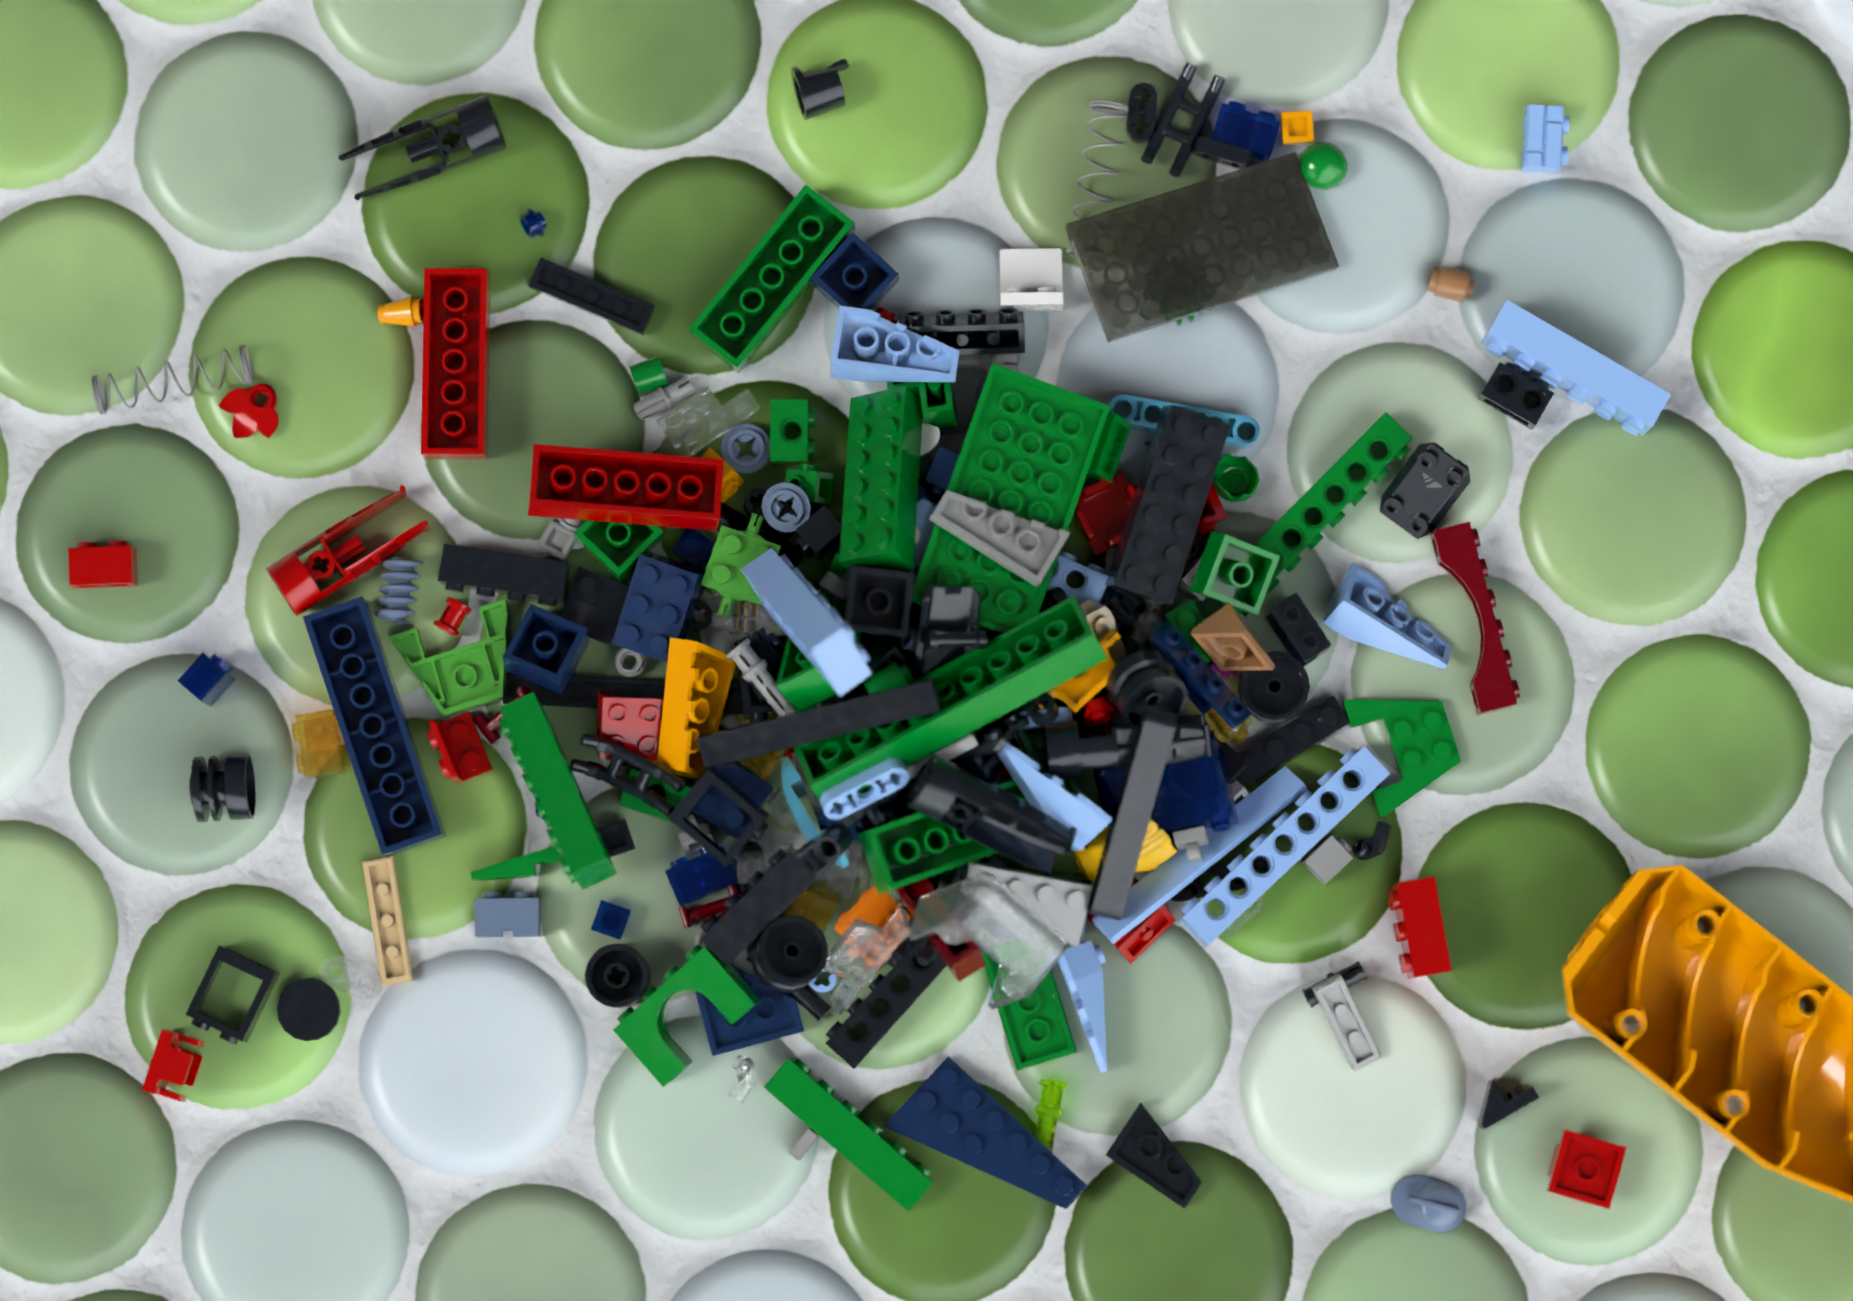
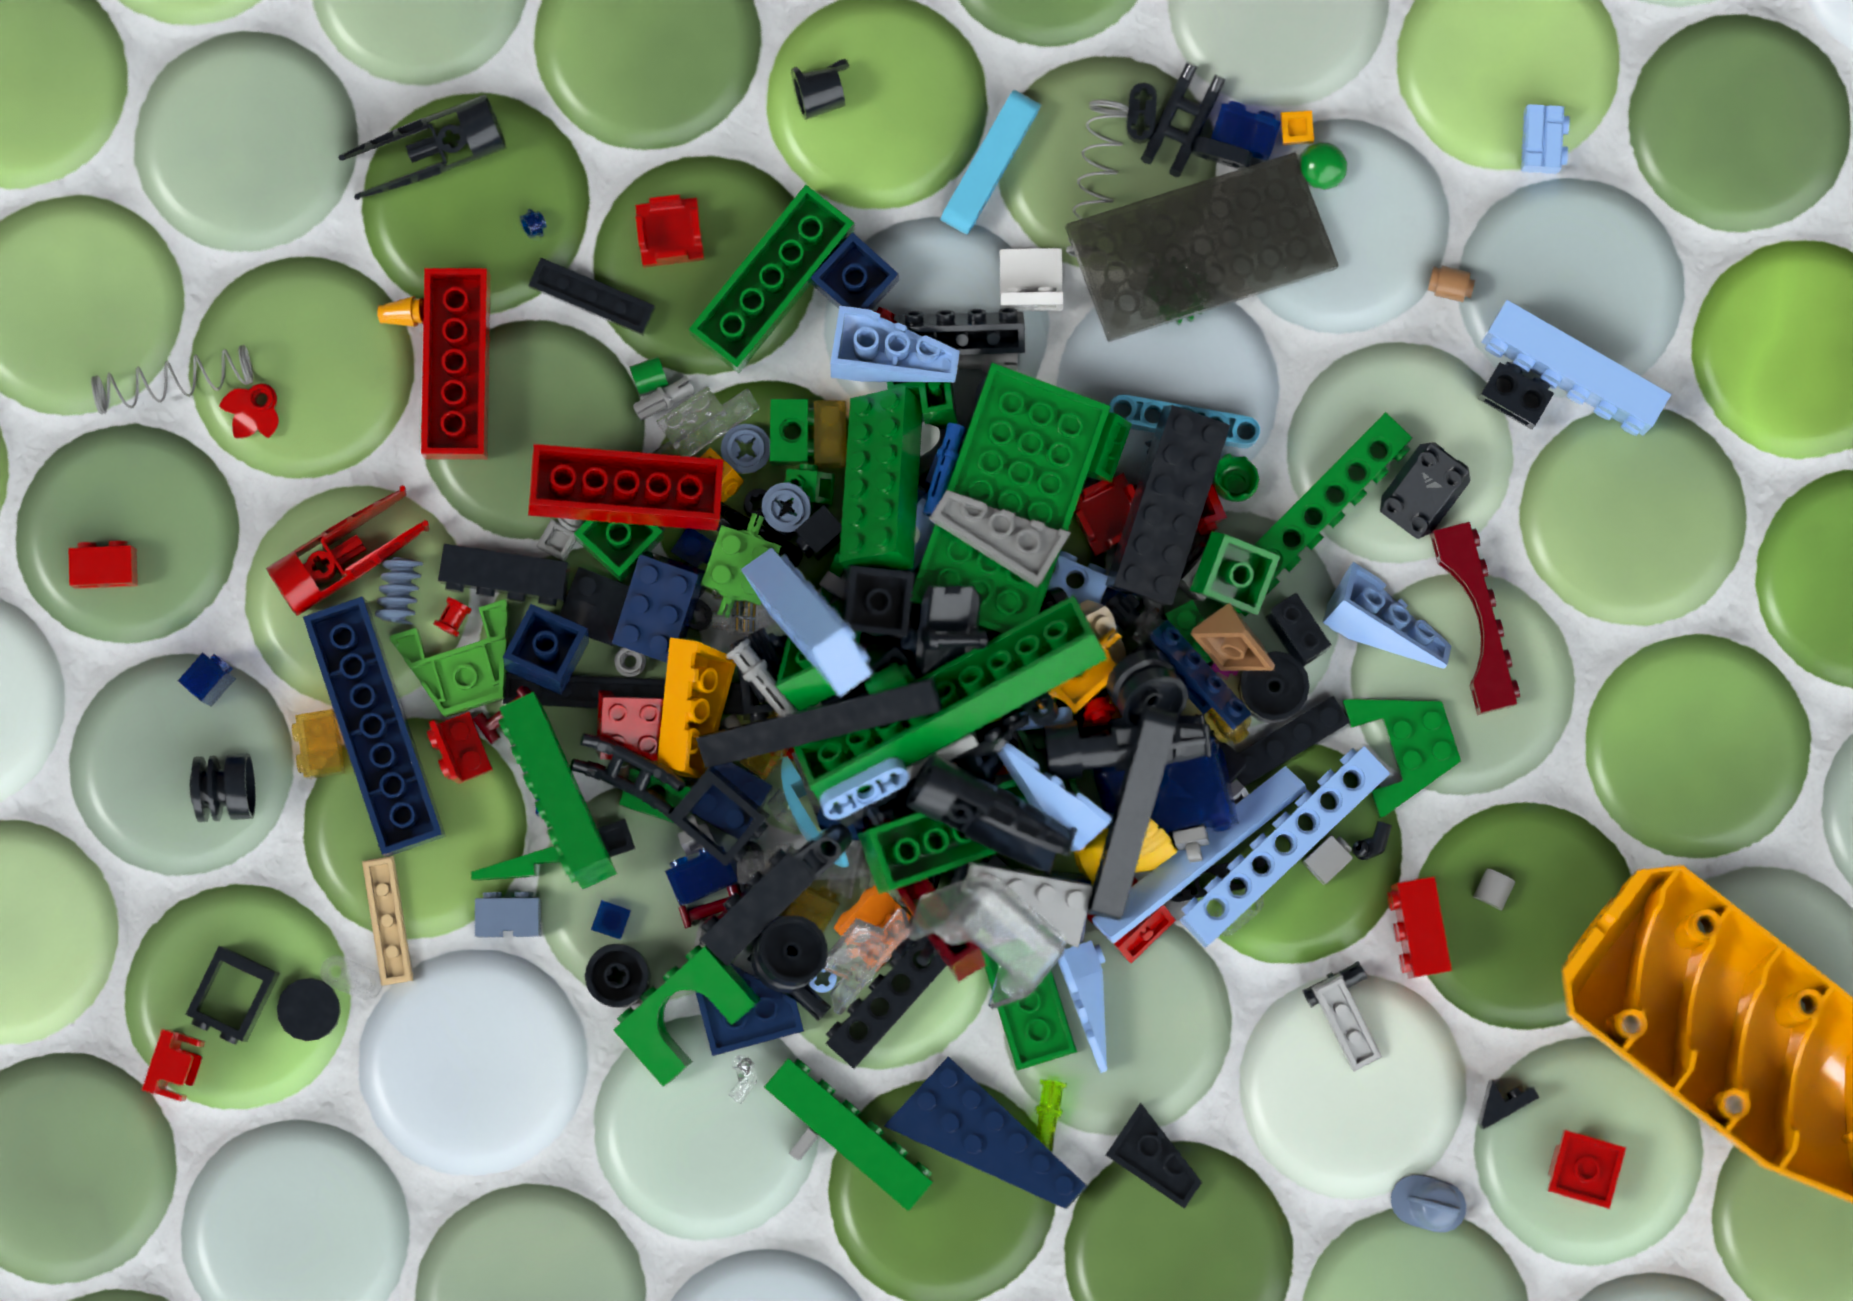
(669, 231): none -> red panel
(830, 434): none -> clear yellow brick
(945, 465): none -> blue pin
(990, 162): none -> medium azure beam
(1494, 889): none -> light grey brick

